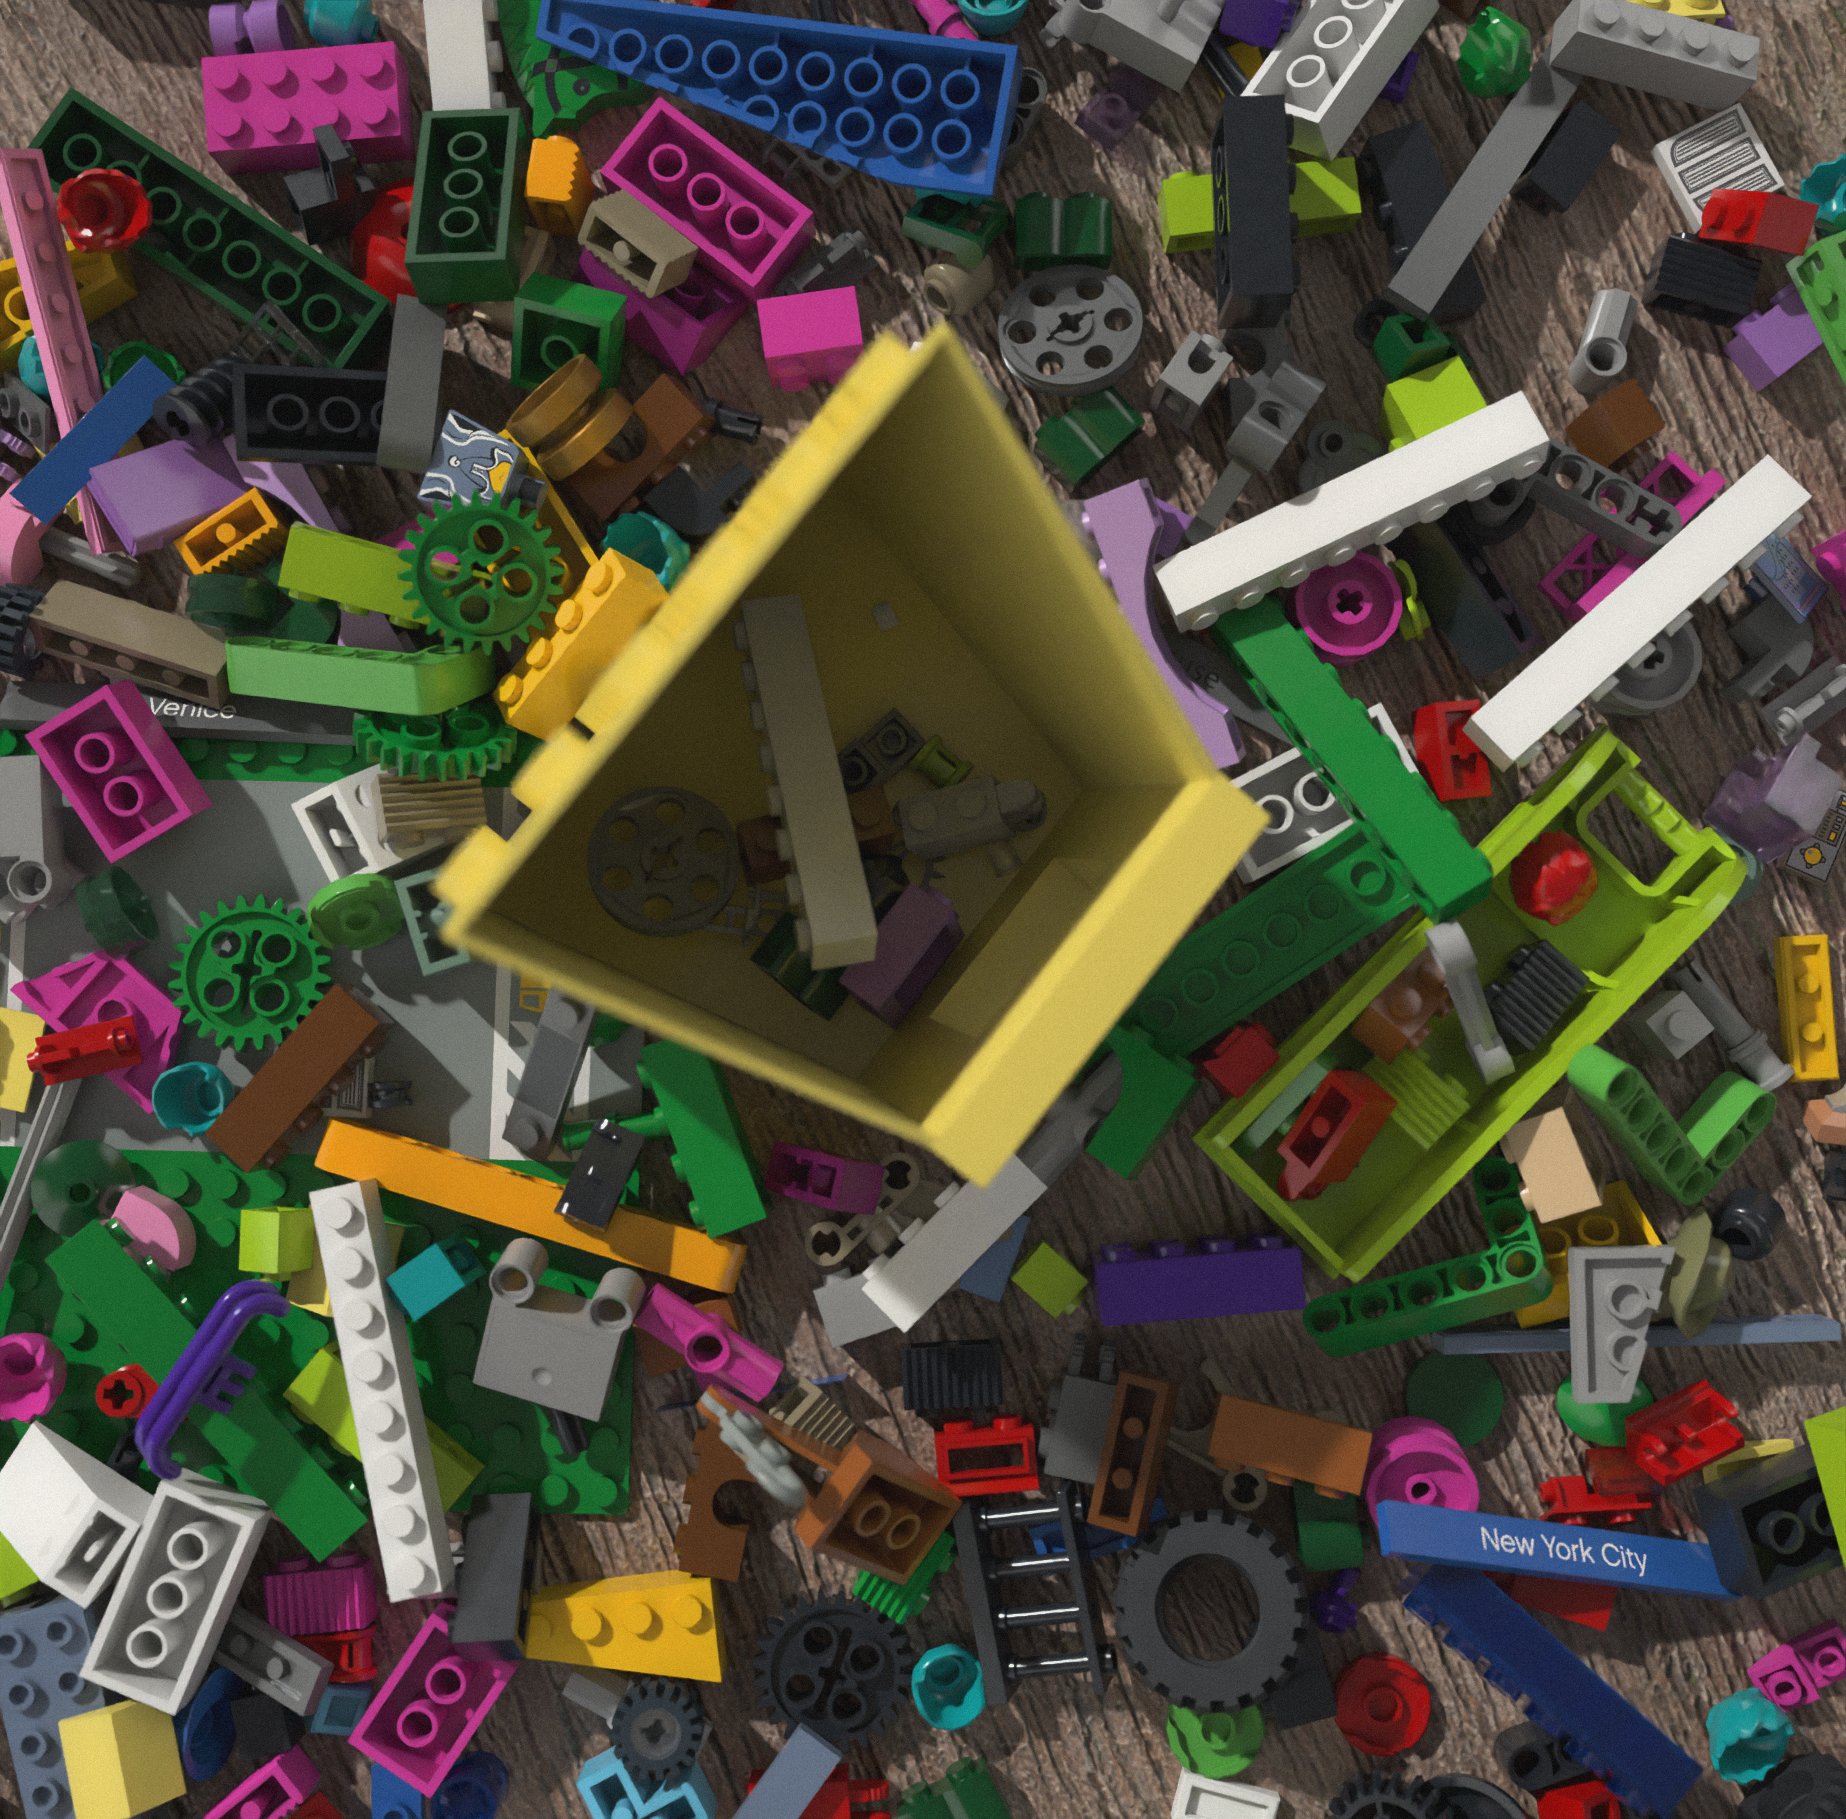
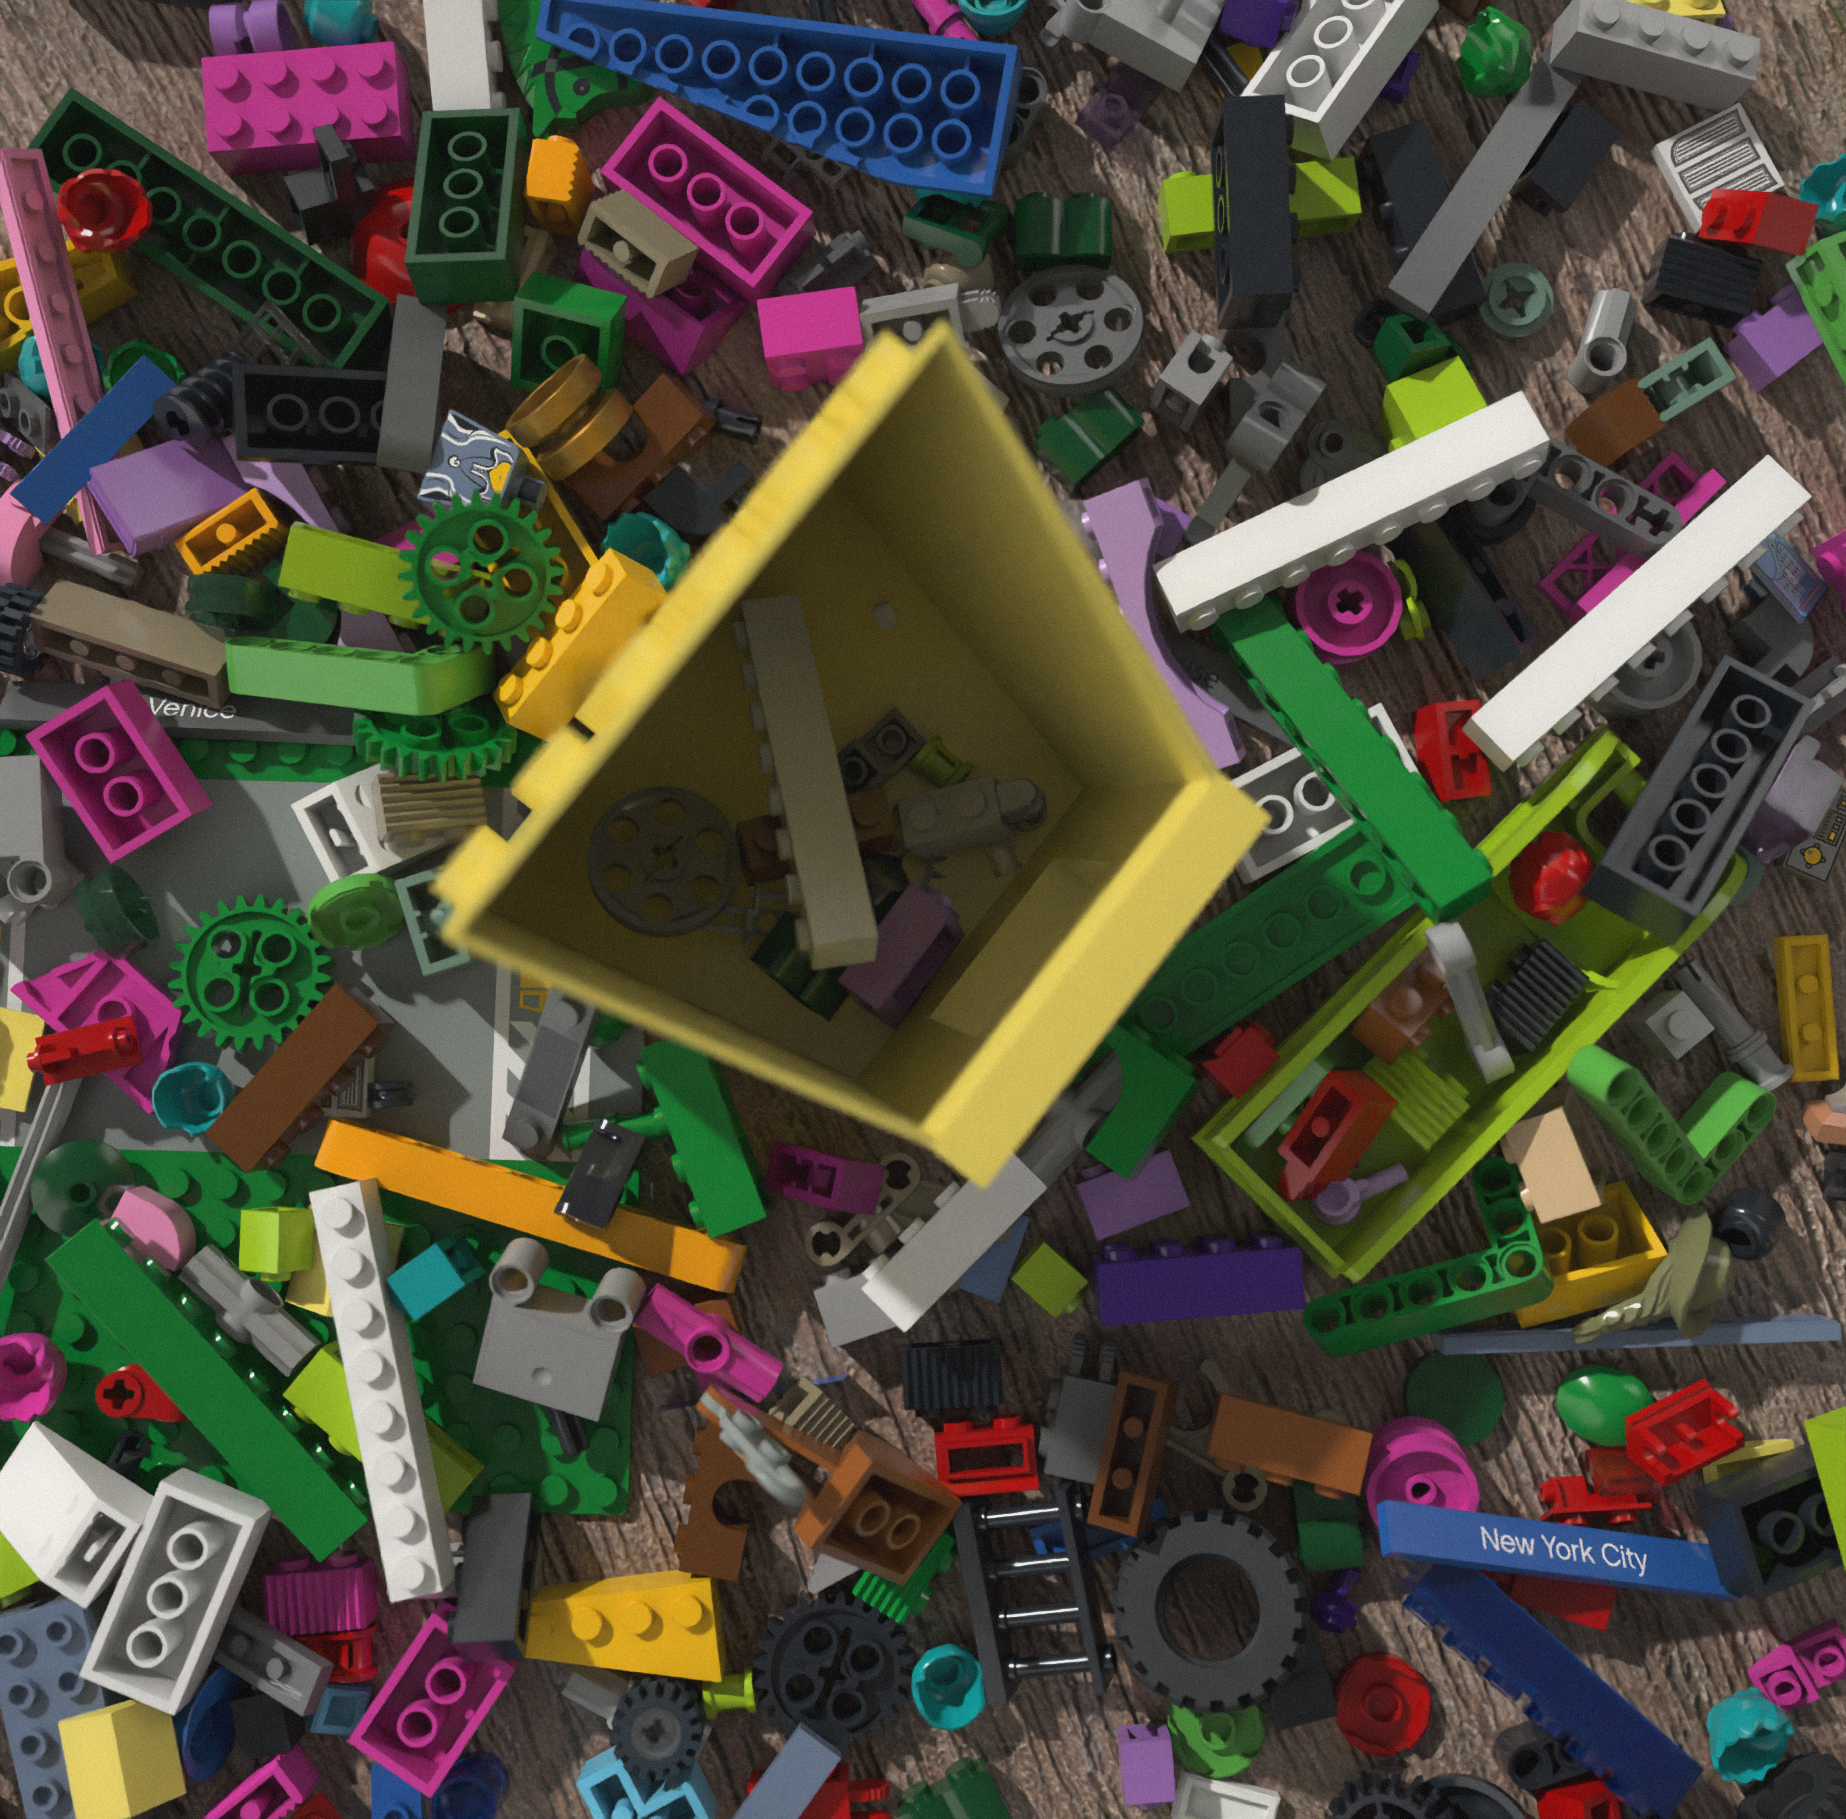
(205, 1371): dark purple piece -> none
(249, 1310): none -> light grey piece
(732, 1694): none -> lime bush
(827, 1572): none -> light grey slope
(917, 312): none -> light grey hinge
(1121, 1204): none -> medium lavender brick
(1146, 1765): none -> medium lavender brick
(1343, 1200): none -> lavender plate
(1518, 280): none -> sand green gear
(1609, 1316): light grey wing -> none
(1687, 381): none -> sand green brick
(1698, 800): none -> black brick

